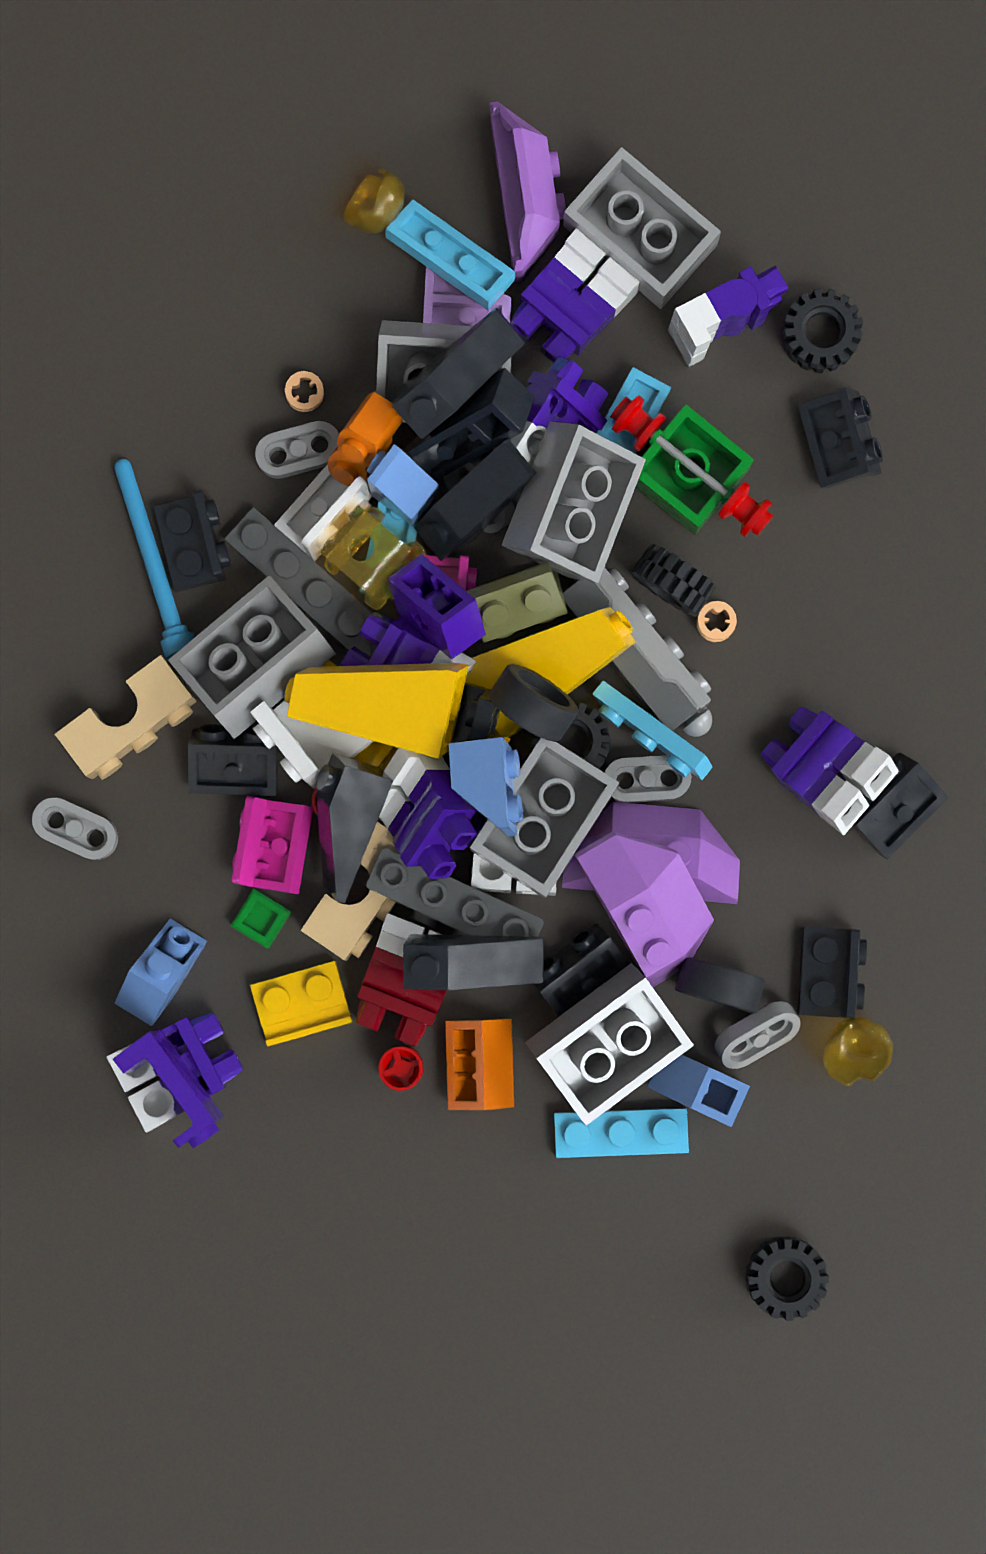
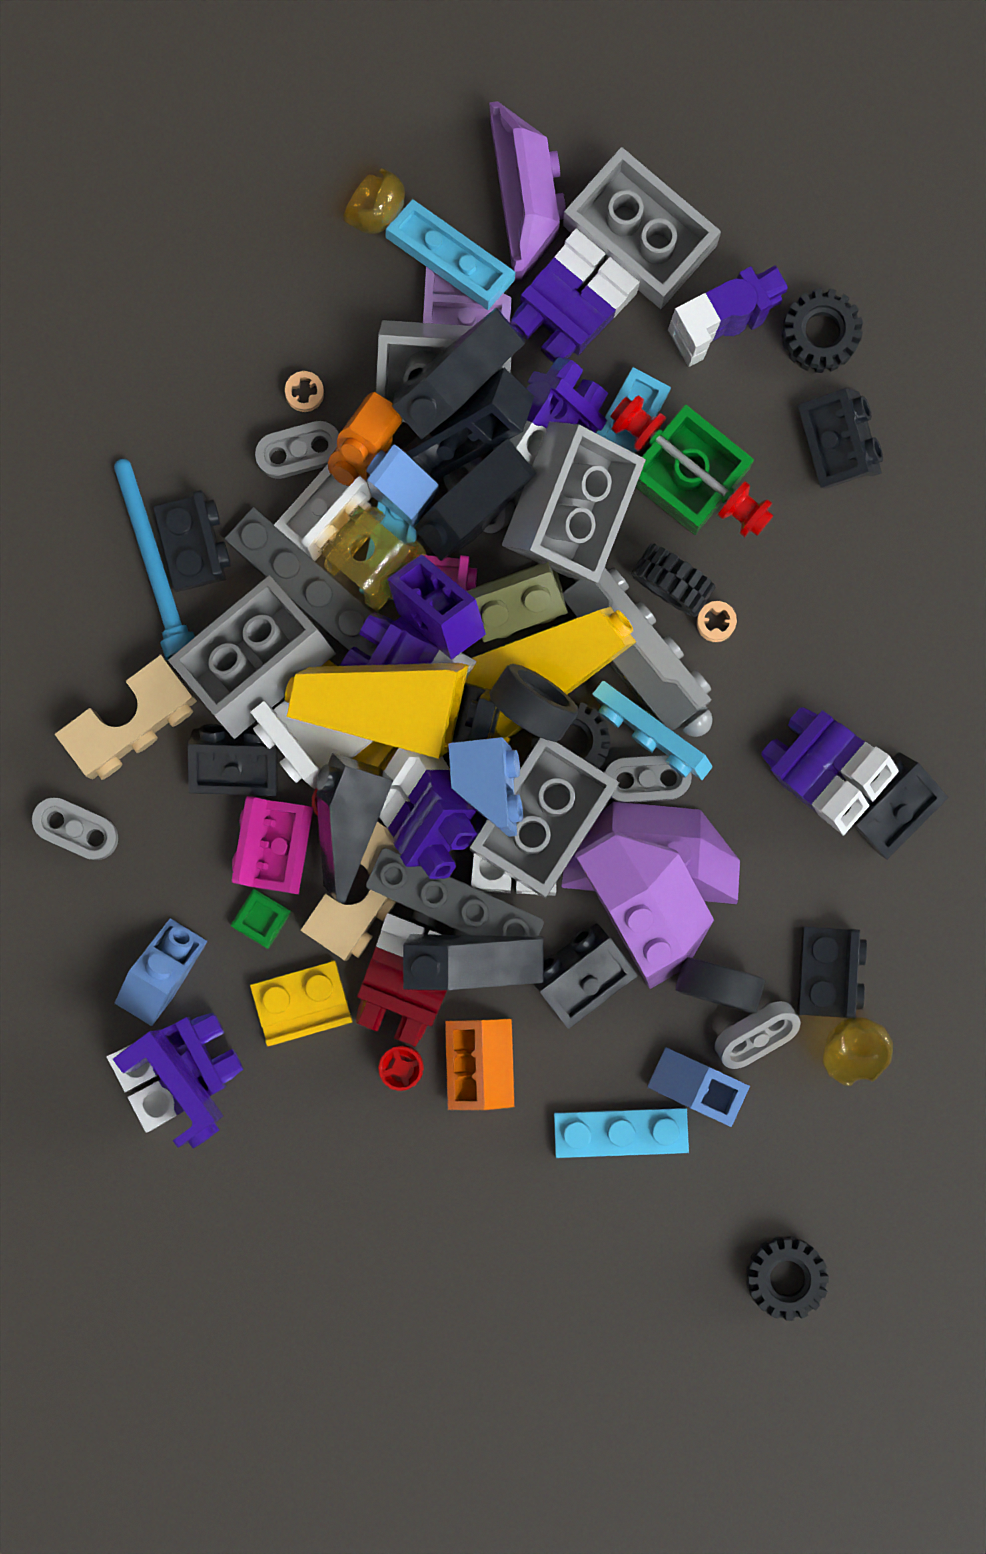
(609, 1043): light grey brick -> none

